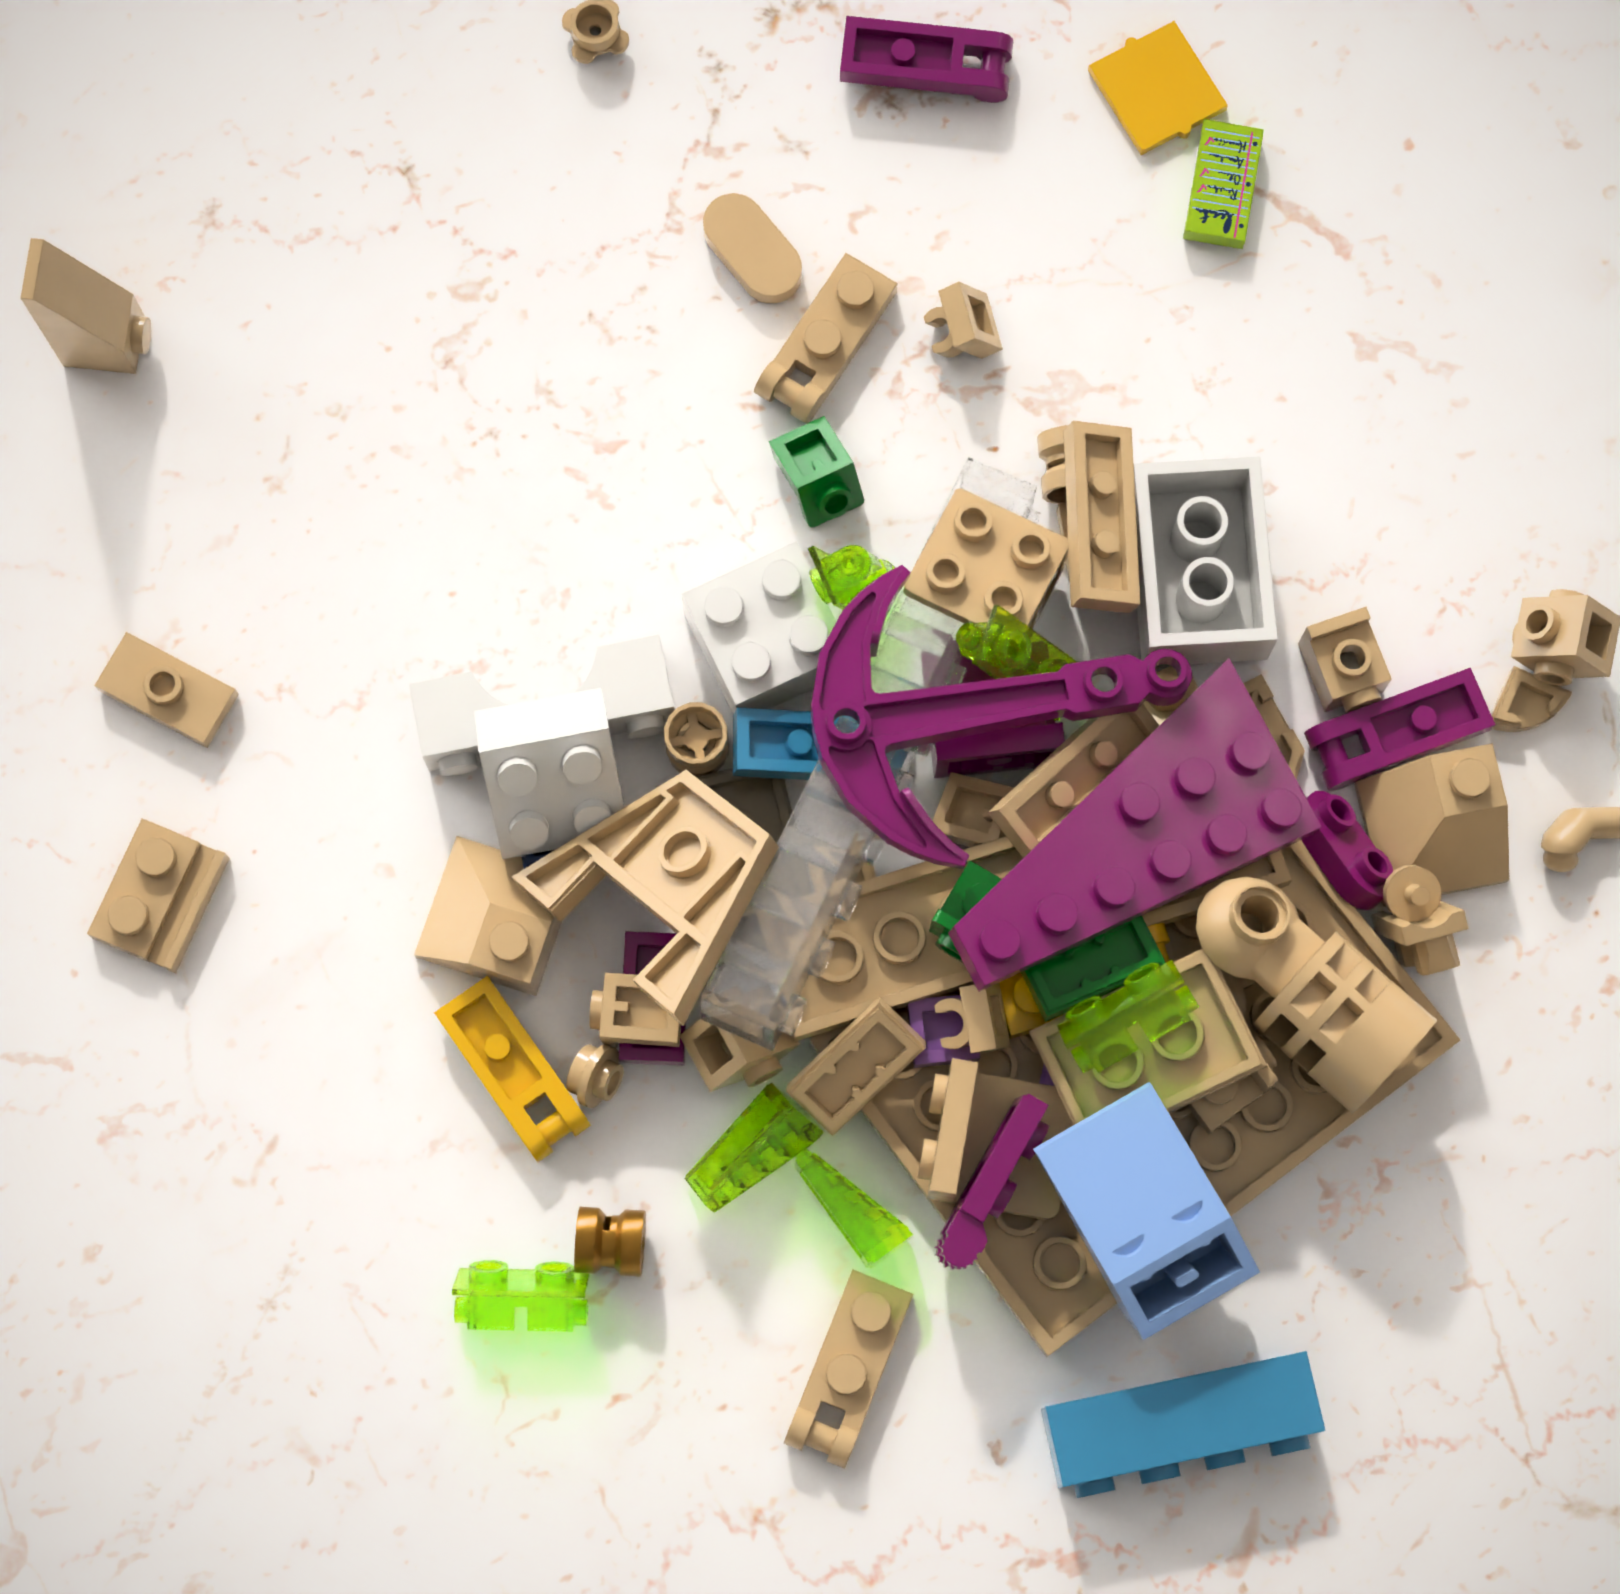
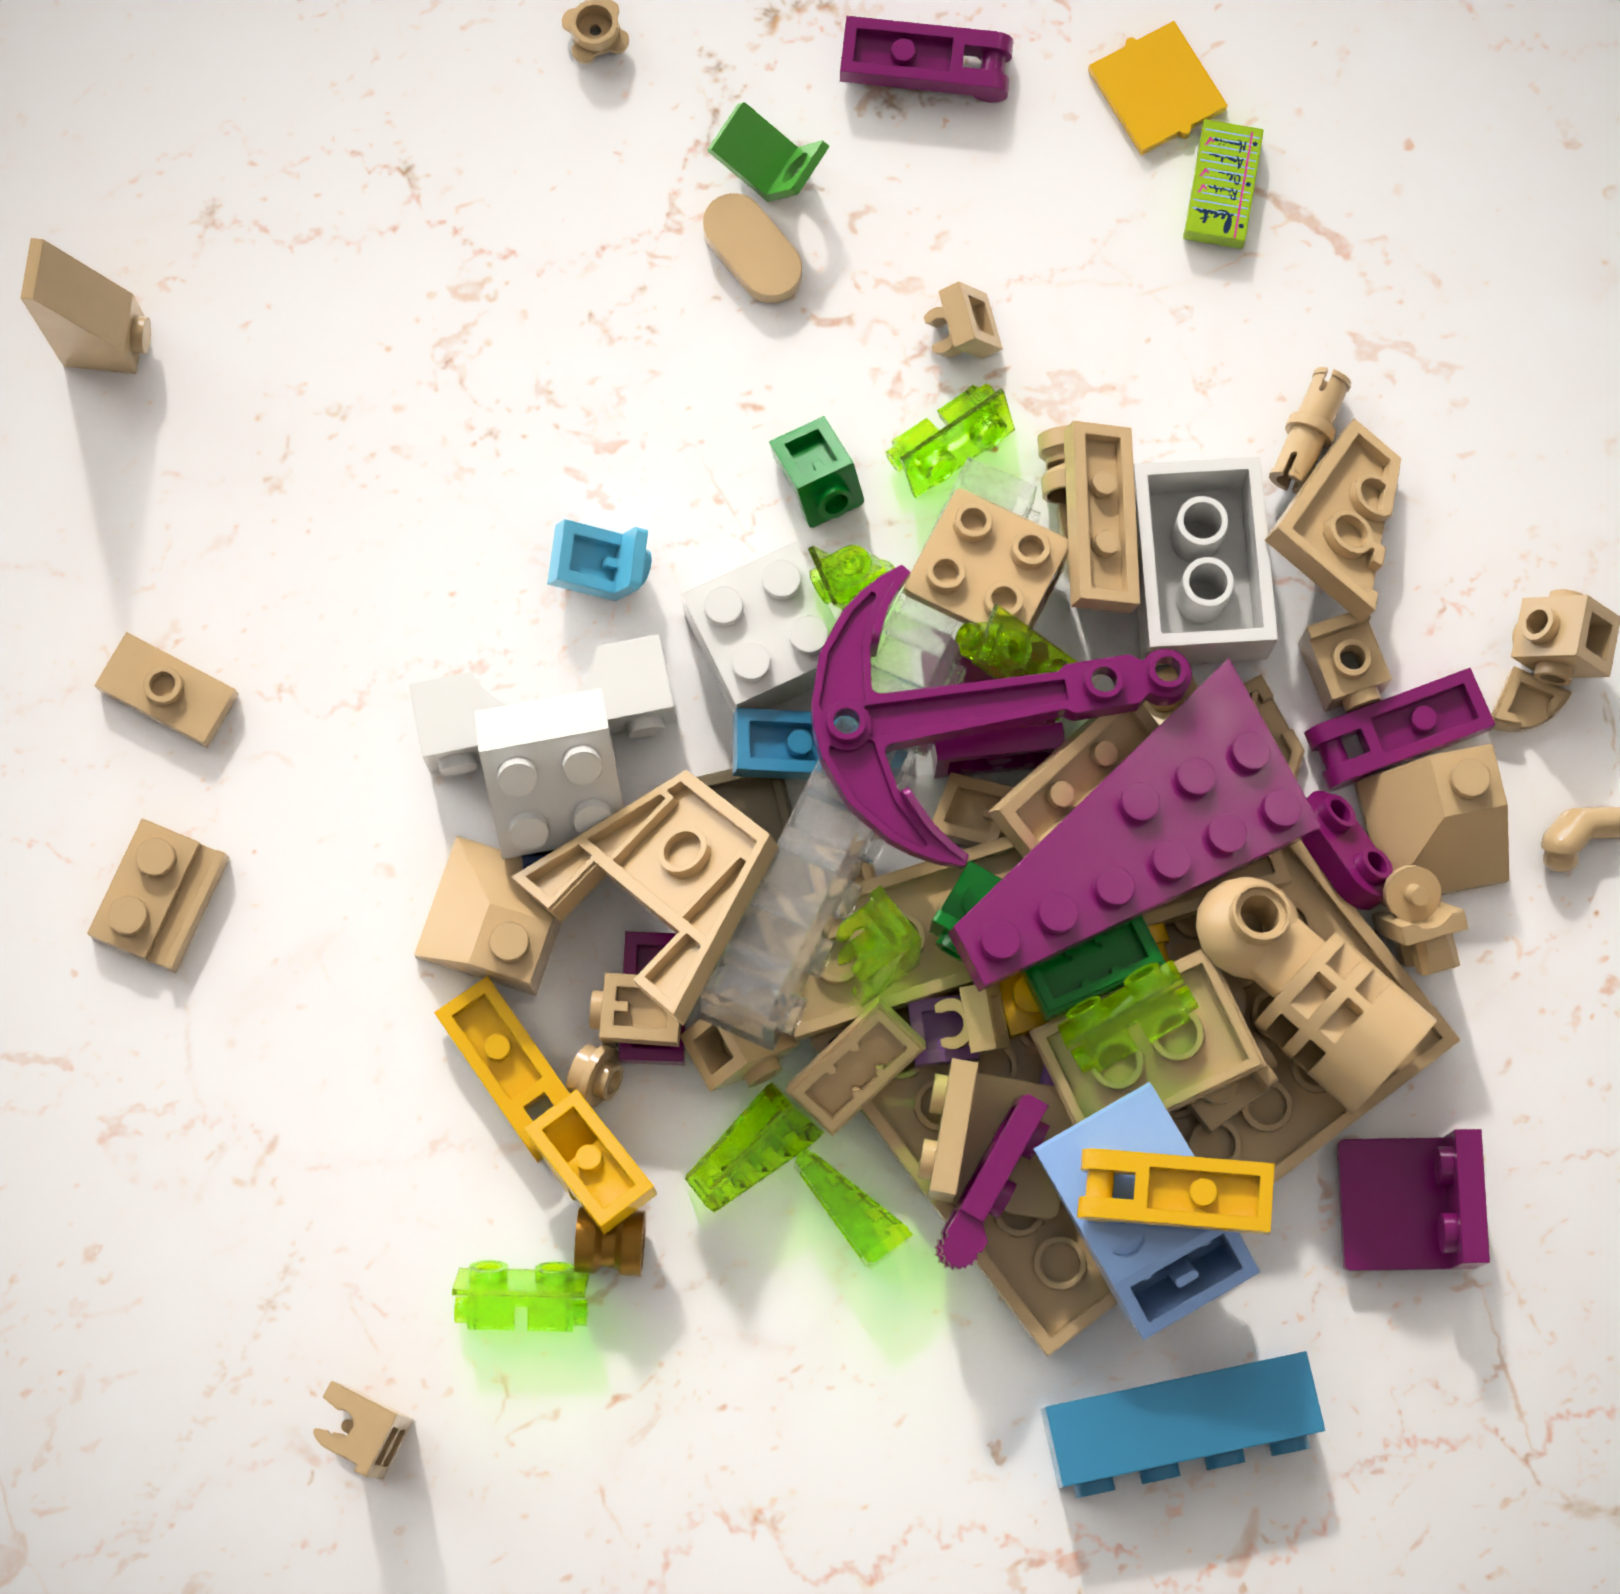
(372, 1434): none -> tan hinge
(590, 1162): none -> yellow slope
(599, 560): none -> medium azure bracket
(693, 728): tan wheel -> none
(764, 155): none -> bright green bracket
(827, 337): tan plate -> none
(849, 1365): tan plate -> none
(884, 949): none -> clear neon green hinge
(973, 424): none -> clear neon green hinge
(1179, 1191): none -> yellow plate
(1310, 429): none -> tan pin
(1339, 519): none -> tan wing
(1413, 1203): none -> magenta bracket

